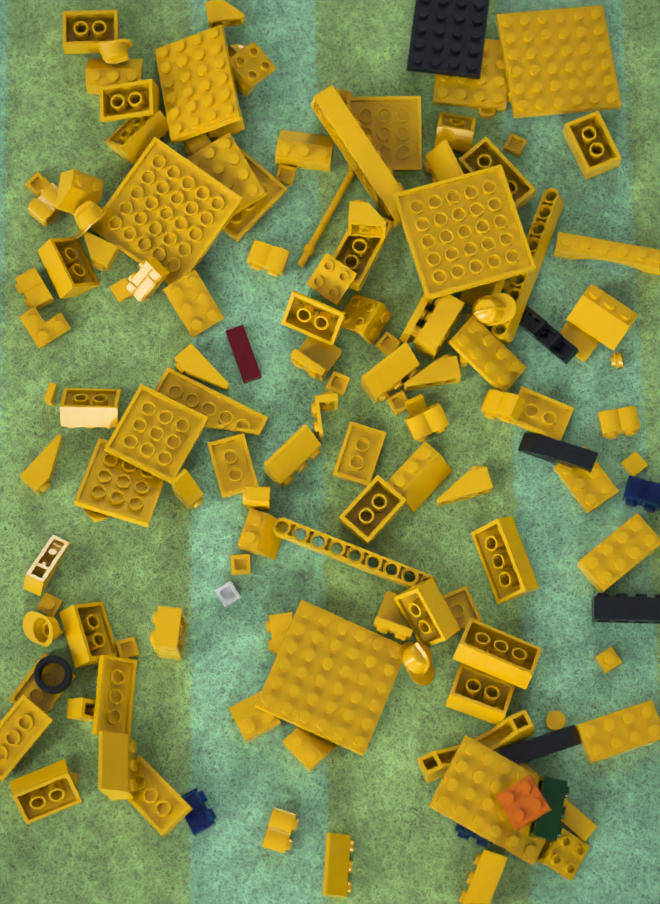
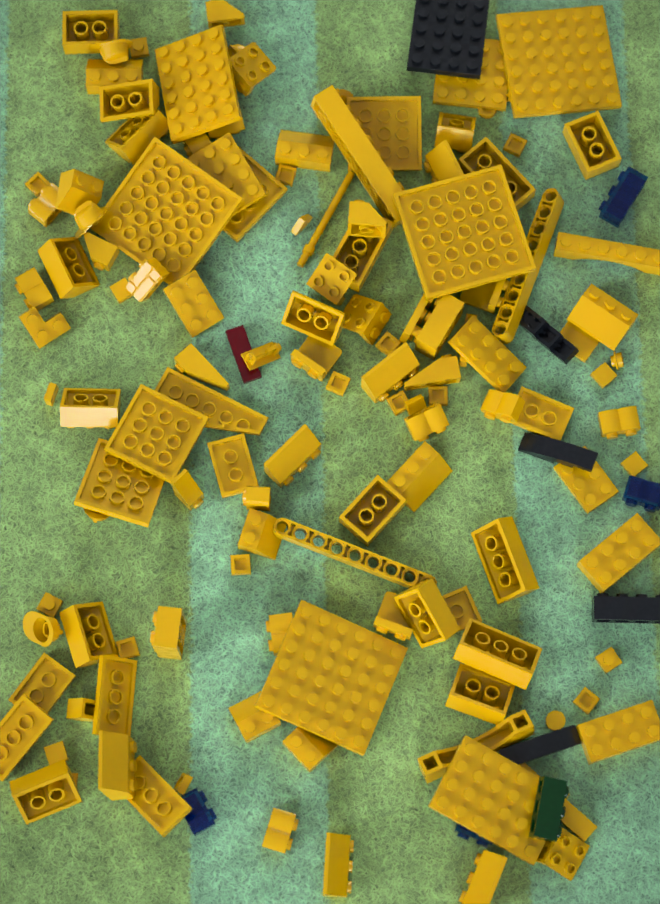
(38, 674): black tyre -> none
(41, 470): yellow slope -> none
(45, 565): yellow slope -> none
(56, 752): none -> yellow tile
(139, 48): none -> yellow plate
(183, 783): none -> yellow tile
(227, 594): white tile -> none
(261, 355): none -> yellow hinge
(268, 258): yellow brick -> none
(301, 223): none -> yellow tile
(325, 402): yellow bracket -> none
(359, 454): yellow plate -> none
(417, 661): yellow piece -> none
(438, 394): none -> yellow tile
(470, 485): yellow slope -> none
(494, 309): yellow piece -> none
(523, 802): orange plate -> none
(586, 700): none -> yellow tile
(603, 375): none -> yellow tile
(622, 196): none -> clear blue brick

